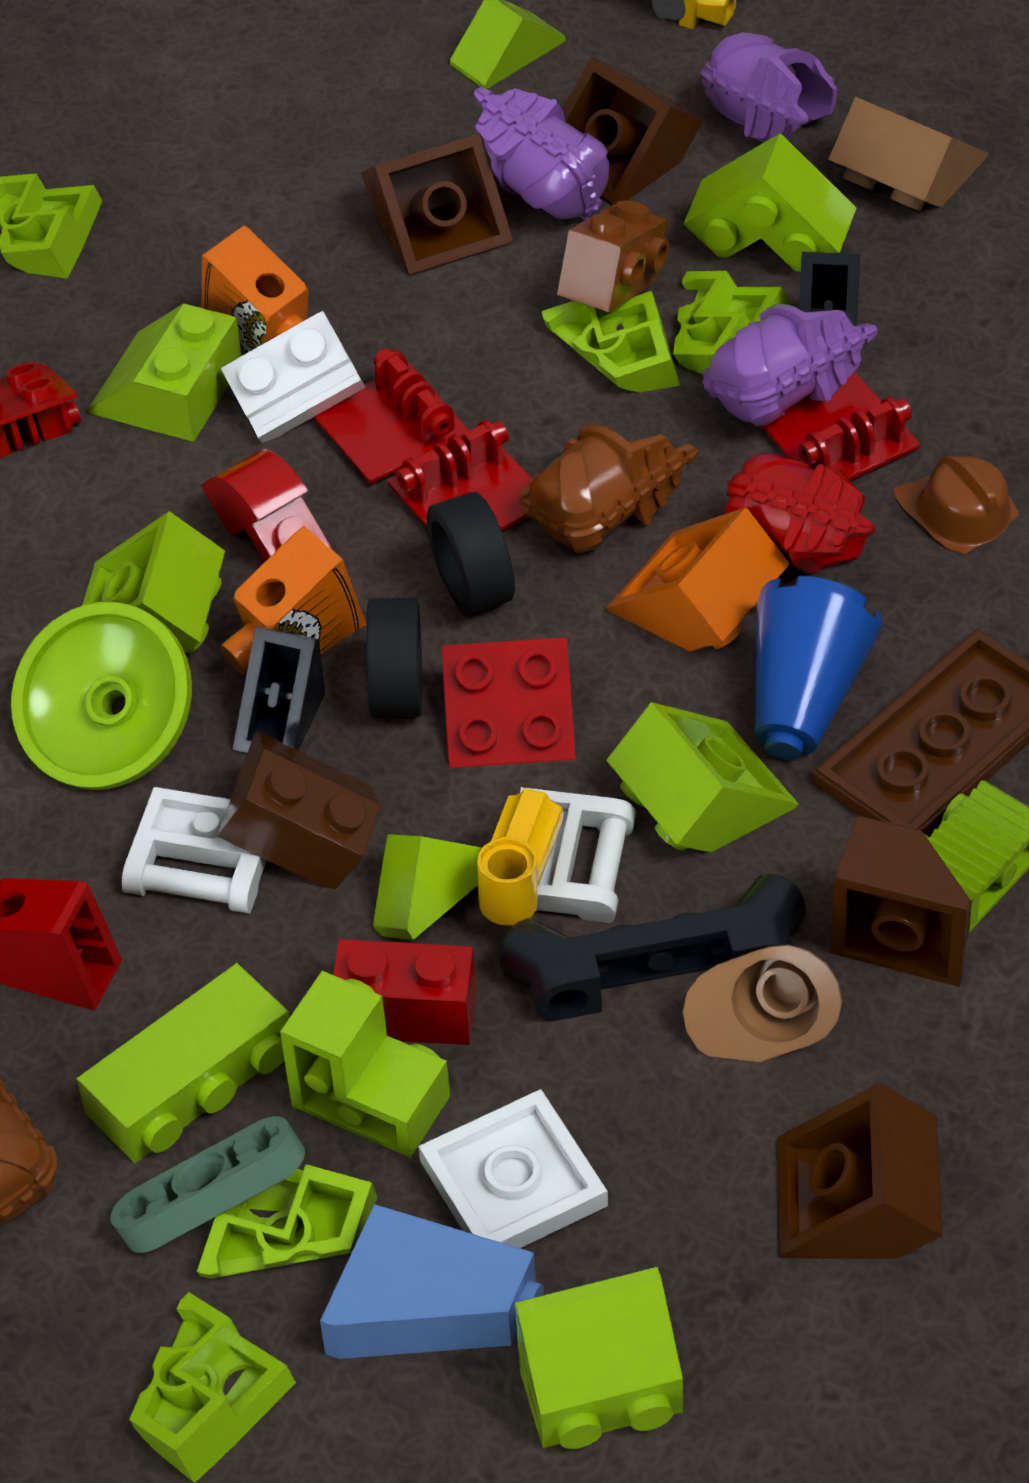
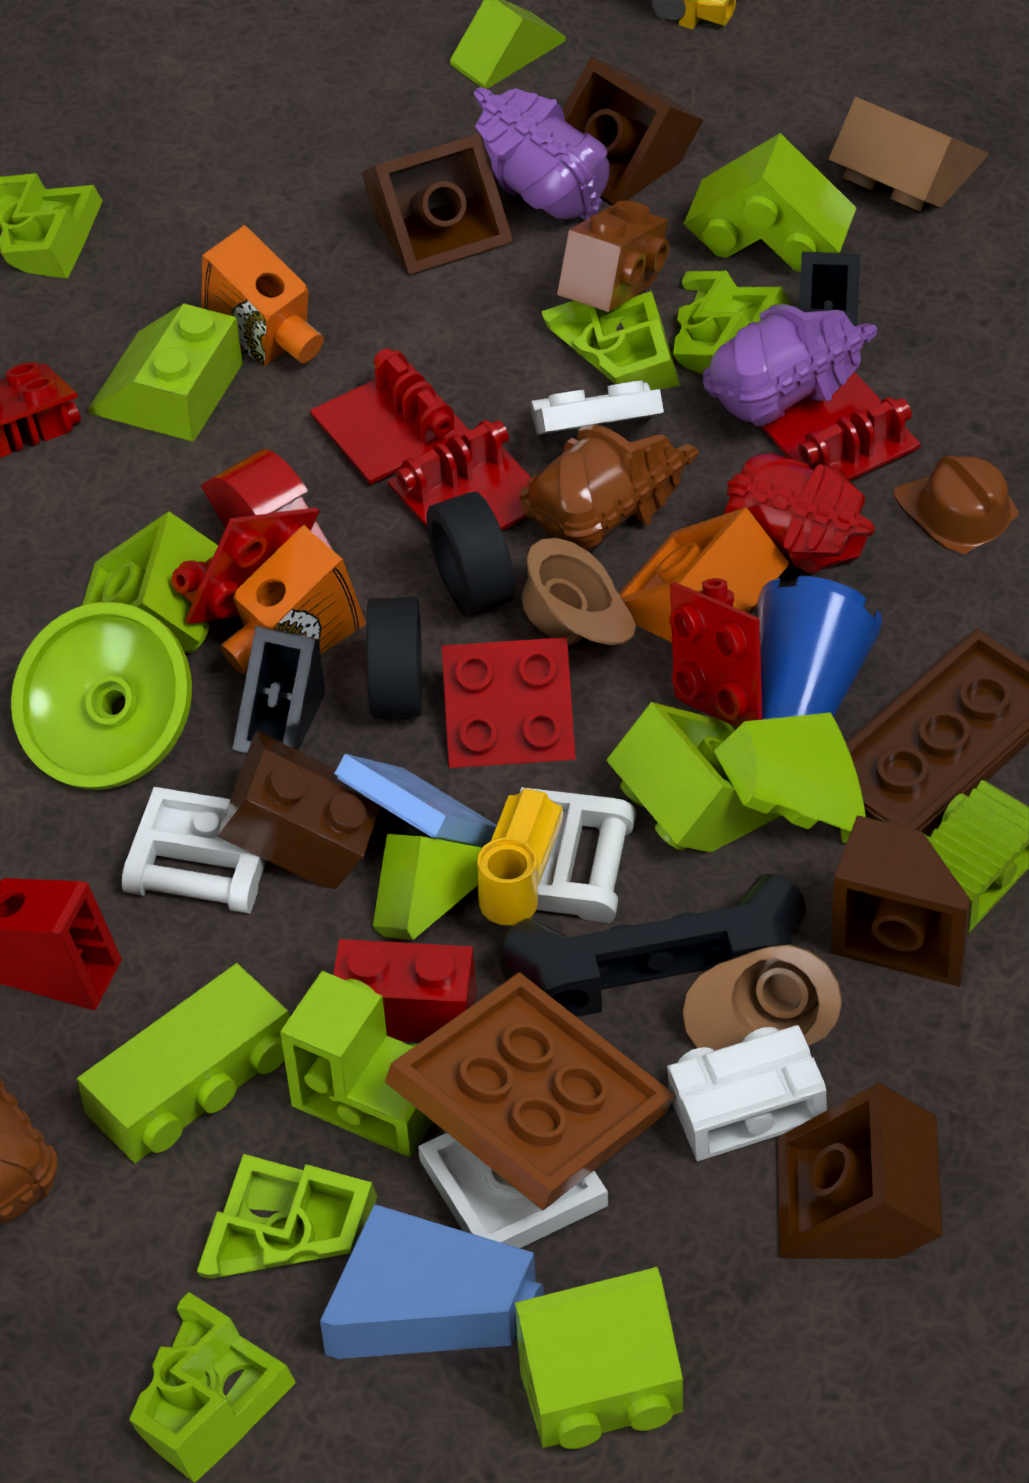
(182, 1201): sand green beam -> none
(240, 552): none -> red hinge
(293, 377): white plate -> none
(415, 801): none -> light blue tile
(529, 1090): none -> dark orange plate
(573, 595): none -> medium nougat piece
(574, 411): none -> white plate
(715, 653): none -> red hinge
(746, 1091): none -> white brick
(756, 88): medium lavender helmet -> none
(794, 770): none -> lime slope

